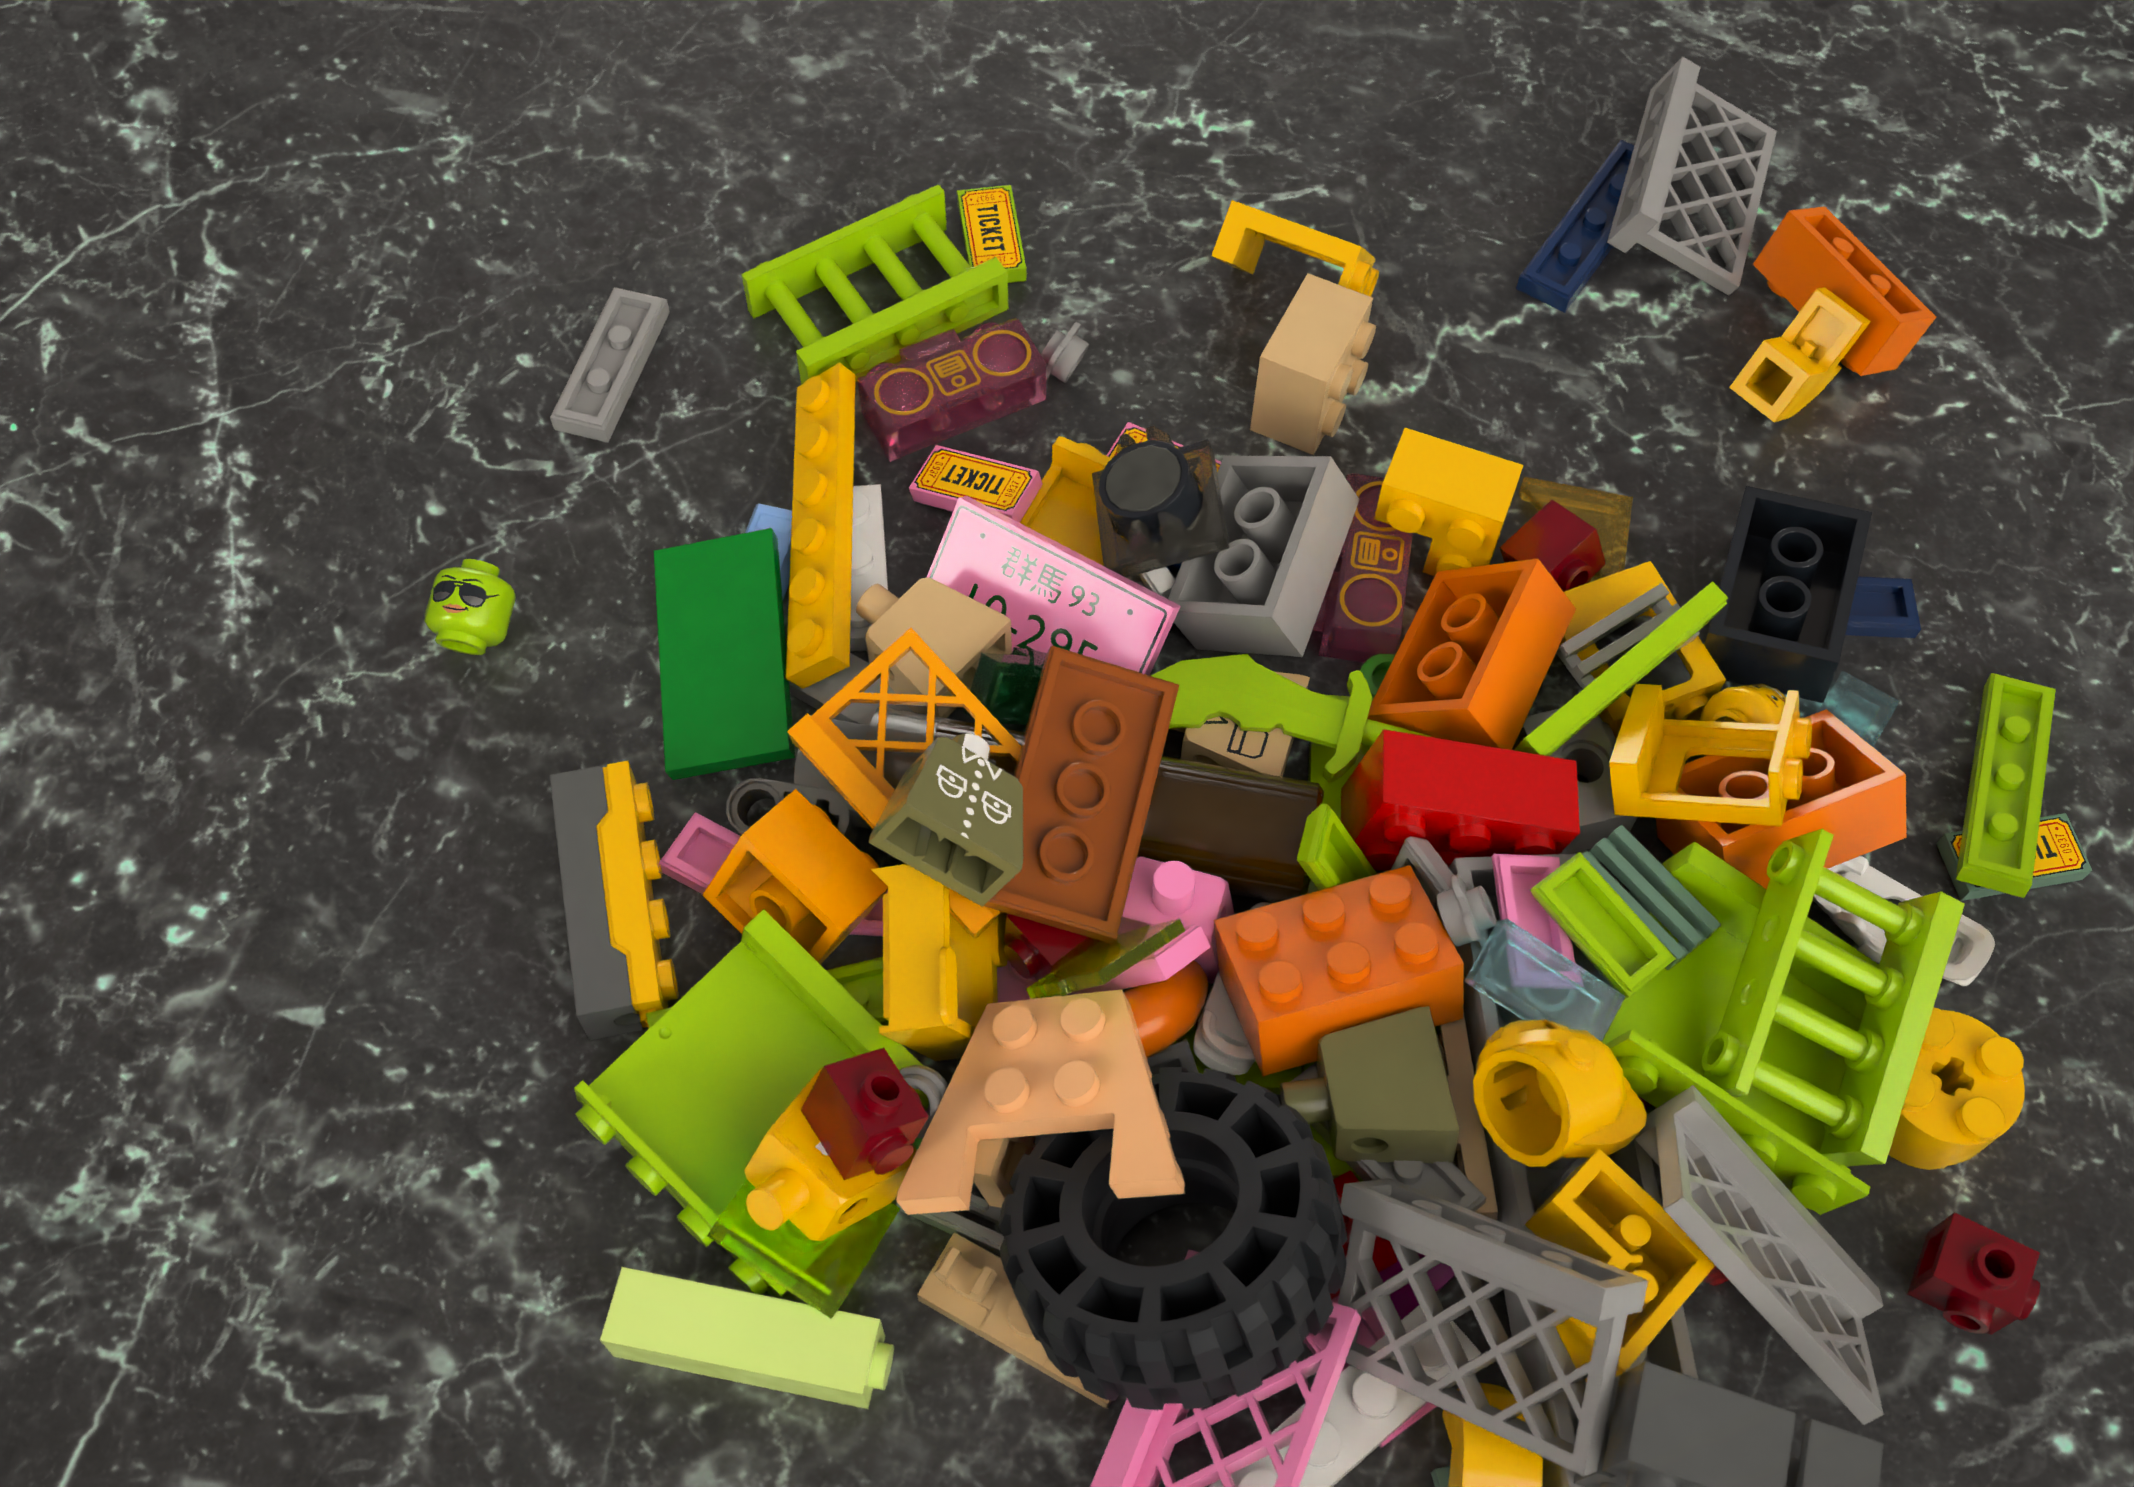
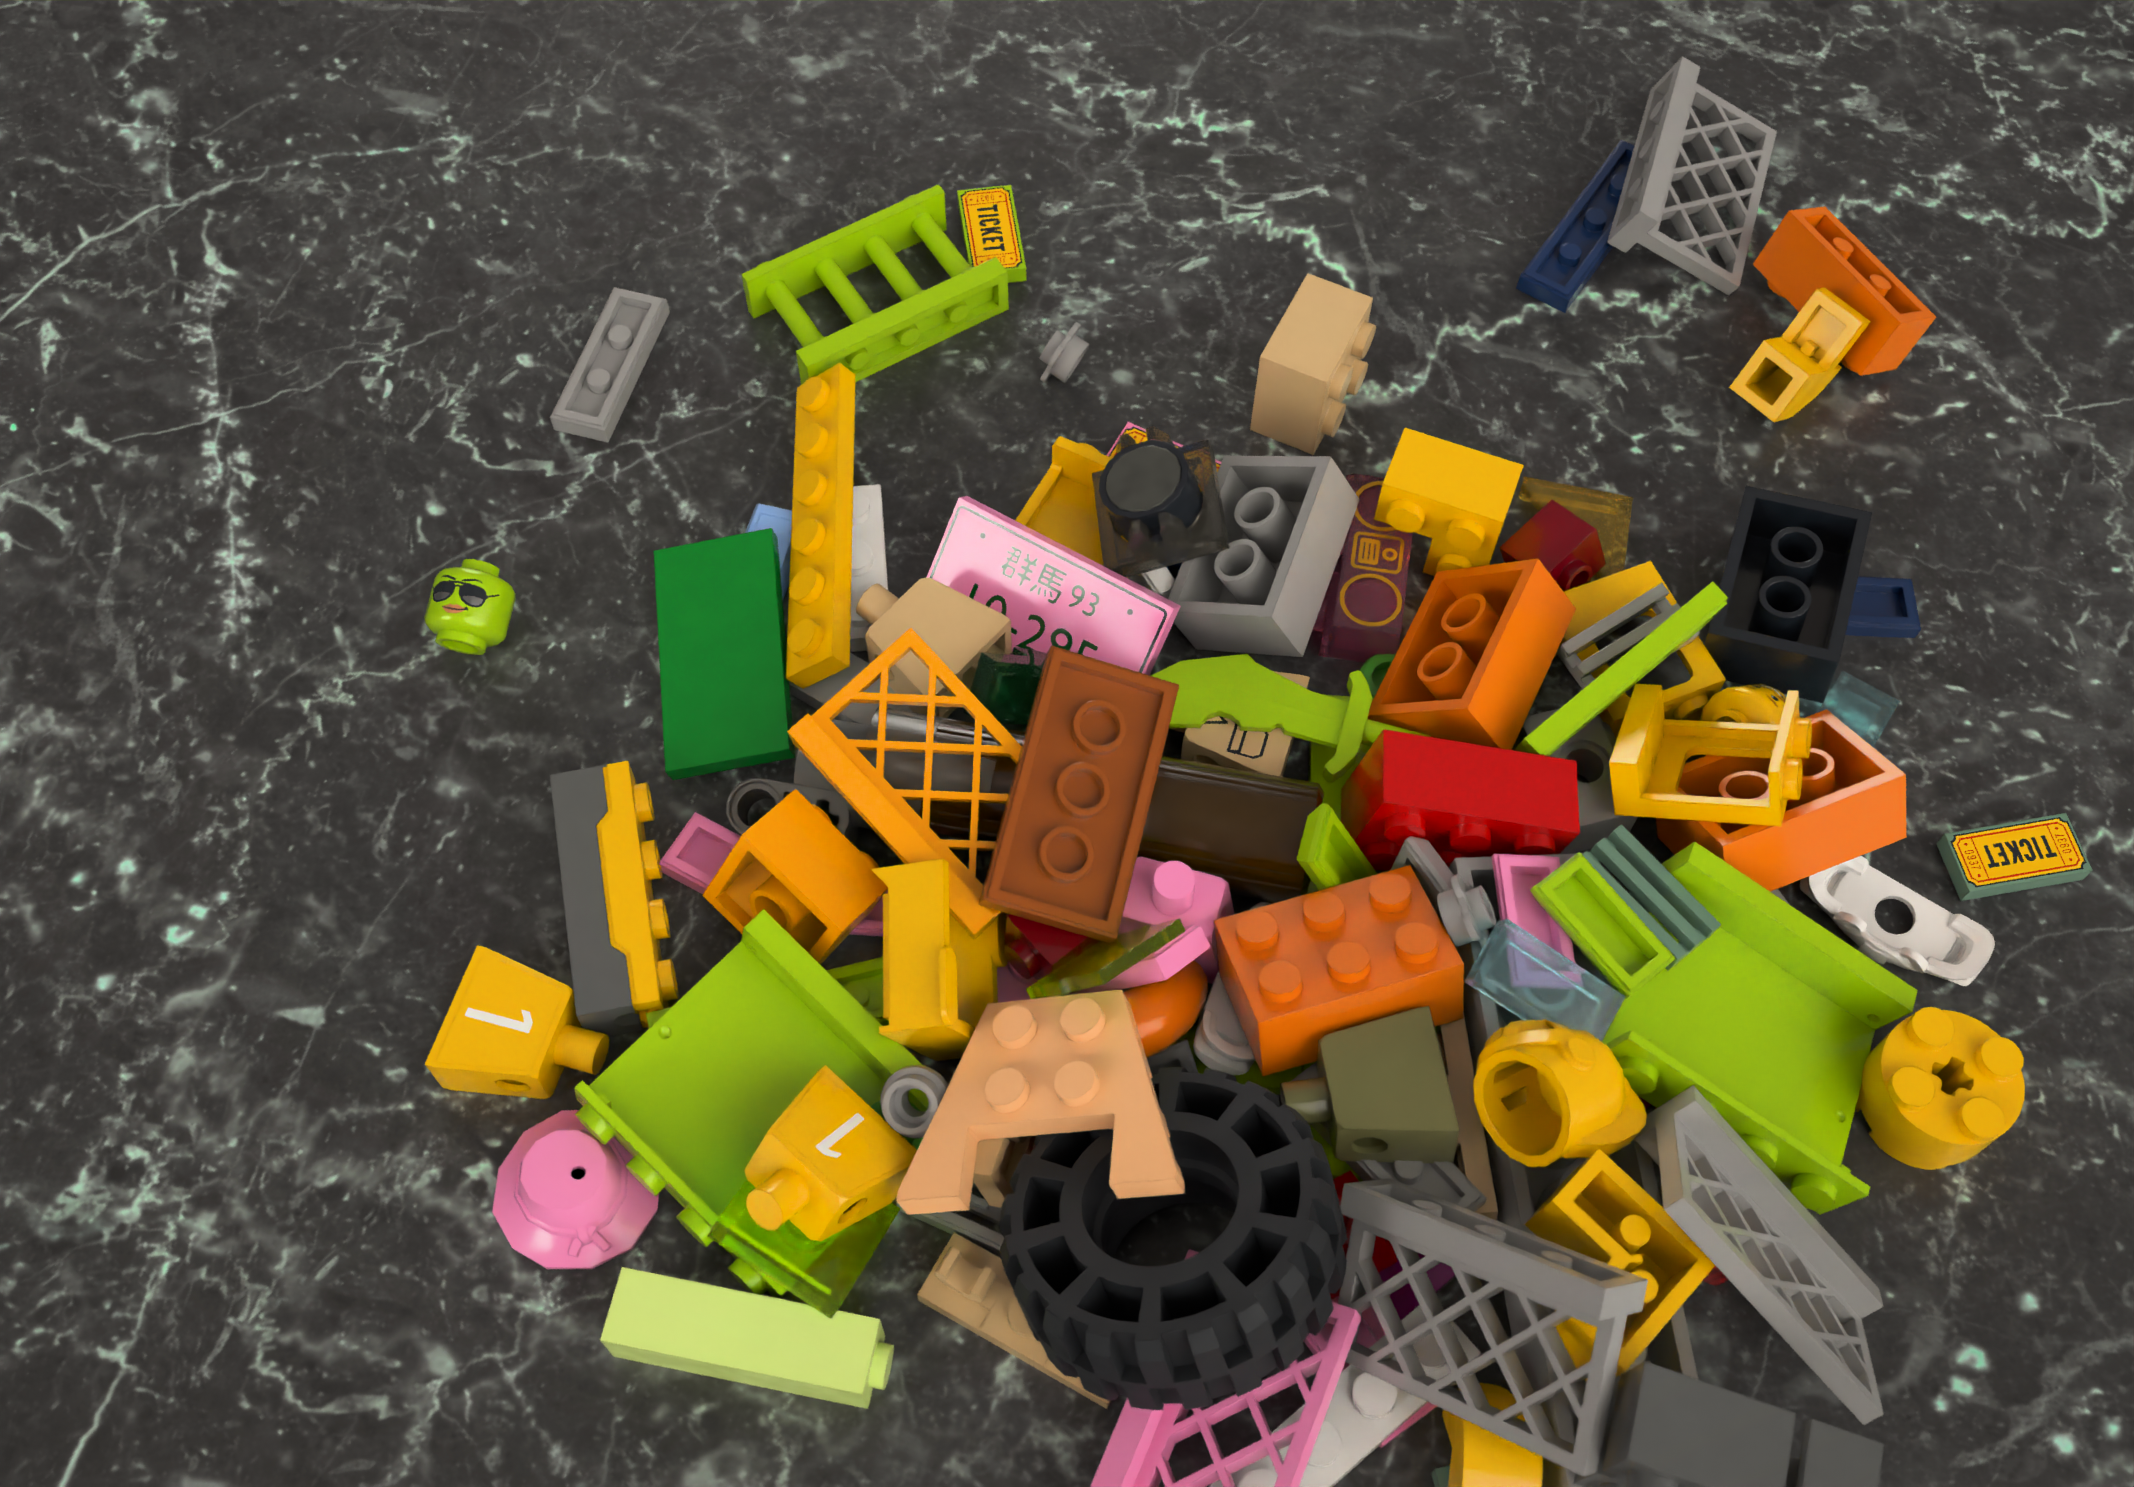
(511, 1032): none -> yellow torso
(563, 1218): none -> bright pink hat
(865, 1114): dark red brick -> none
(951, 386): clear pink piece -> none
(956, 819): olive torso -> none
(958, 474): tile -> none
(1248, 229): yellow window -> none
(1897, 994): lime fence -> none
(1975, 1276): dark red brick -> none
(2006, 786): lime tile -> none

